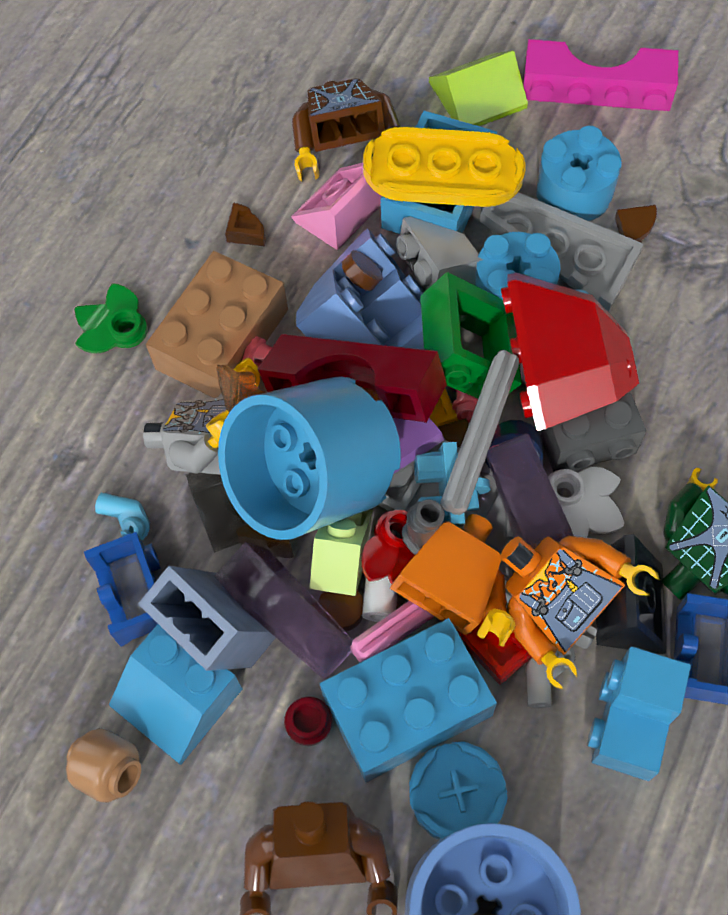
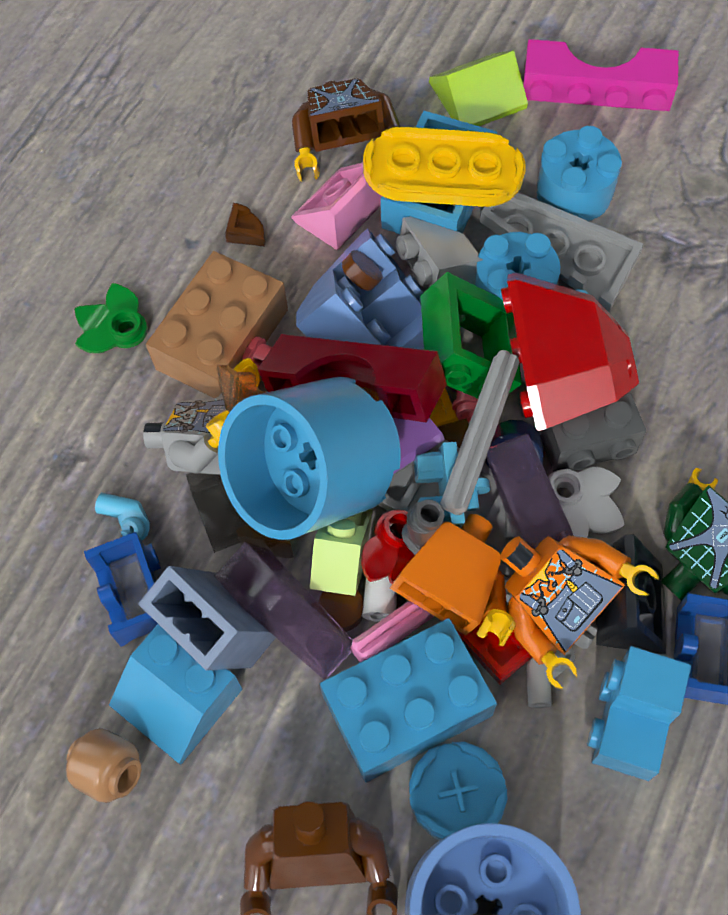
(308, 721): dark red plate -> none
(636, 221): reddish brown tile -> none

